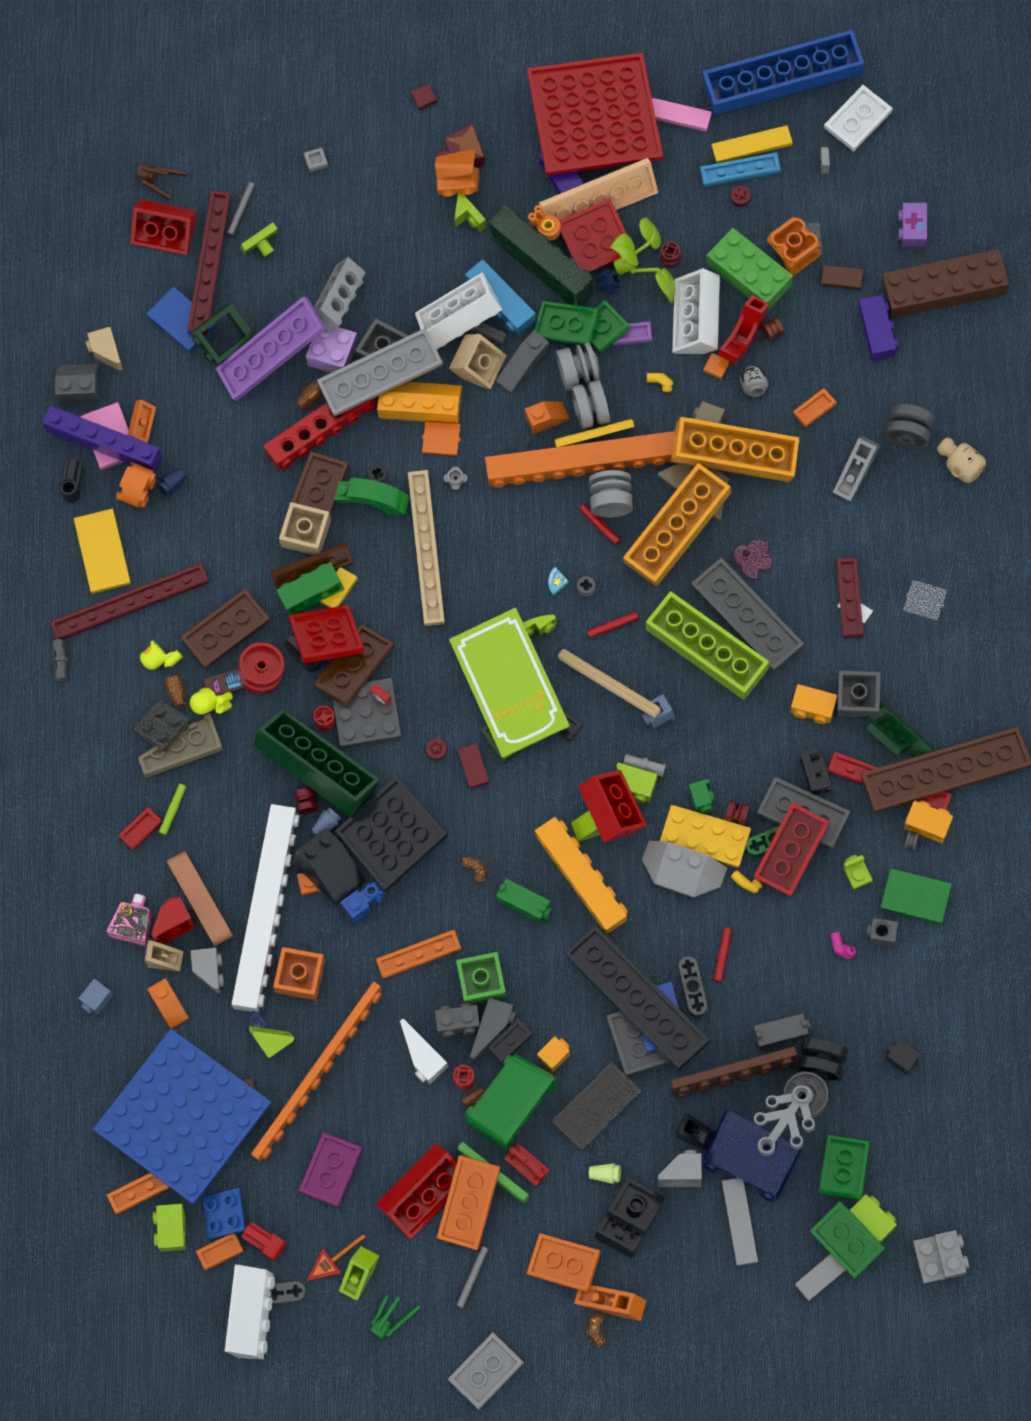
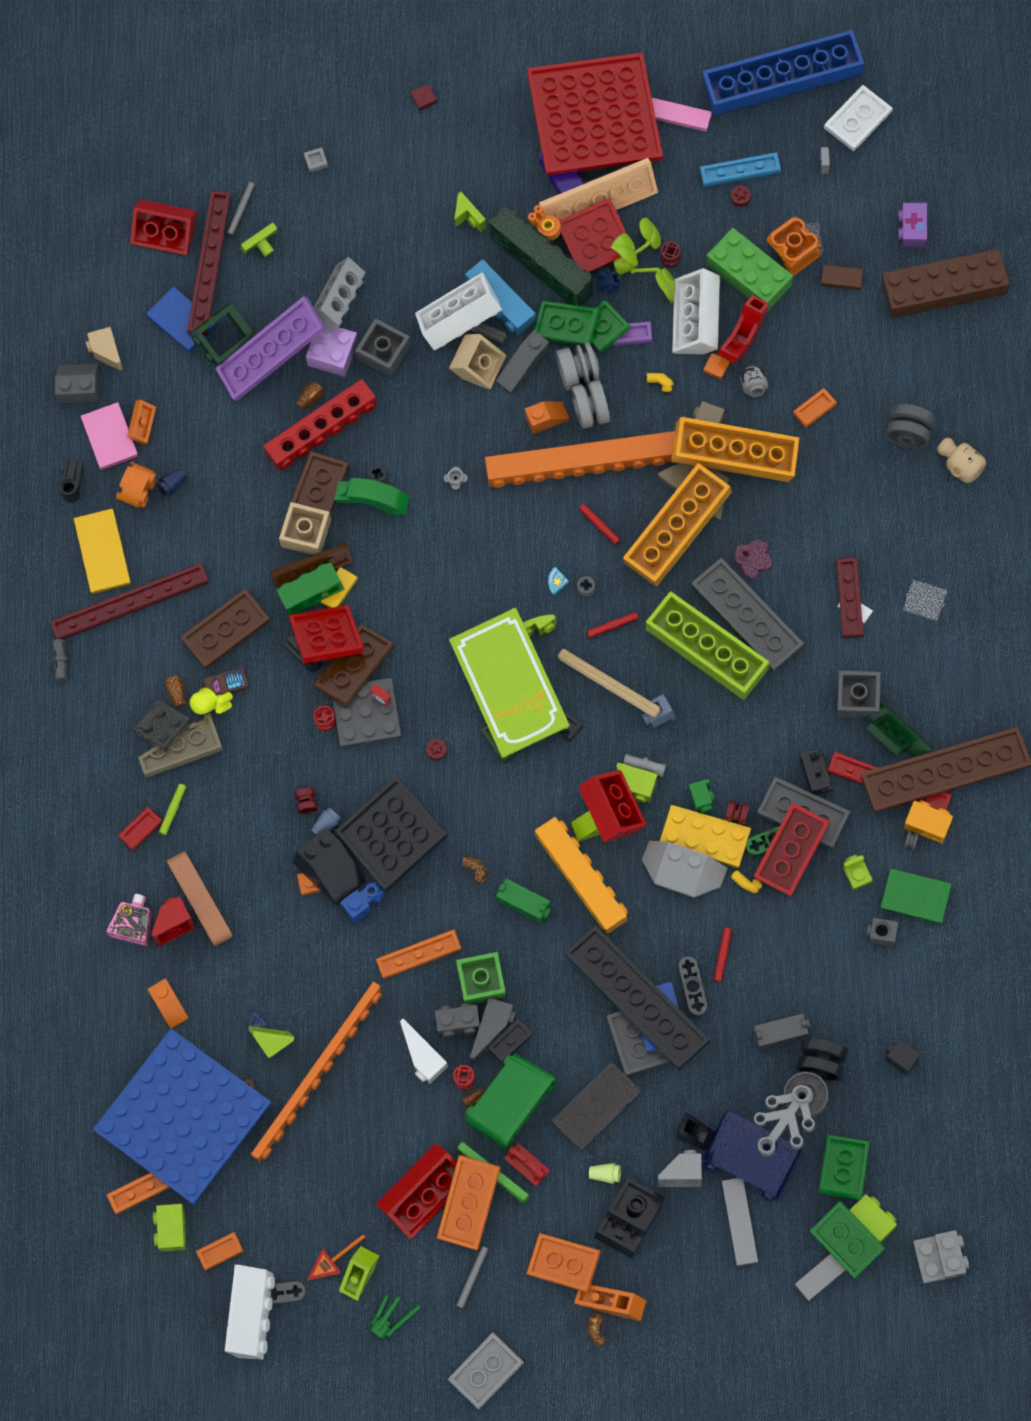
(95, 997): sand blue brick -> none
(101, 438): dark purple brick -> none
(149, 172): reddish brown plant -> none
(154, 657): neon yellow piece -> none
(163, 957): tan slope -> none
(206, 967): light grey slope -> none
(224, 1213): blue hinge -> none
(261, 668): red wheel -> none
(264, 908): white brick -> none
(267, 1243): red piece -> none
(299, 973): orange brick -> none
(316, 762): dark green brick -> none
(330, 1169): magenta tile -> none
(380, 372): light grey plate -> none
(421, 402): light orange slope -> none
(426, 548): tan plate -> none
(441, 438): orange piece -> none
(456, 173): orange piece -> none
(461, 141): torso -> none
(473, 766): dark red tile -> none
(554, 1053): light orange brick -> none
(593, 433): yellow tile -> none
(610, 493): light grey wheel -> none
(740, 1070): reddish brown plate -> none
(752, 144): yellow tile -> none
(772, 329): copper wheel -> none
(813, 704): light orange brick -> none
(841, 949): dark pink arm -> none
(856, 467): light grey slope -> none
(878, 327): dark purple brick -> none

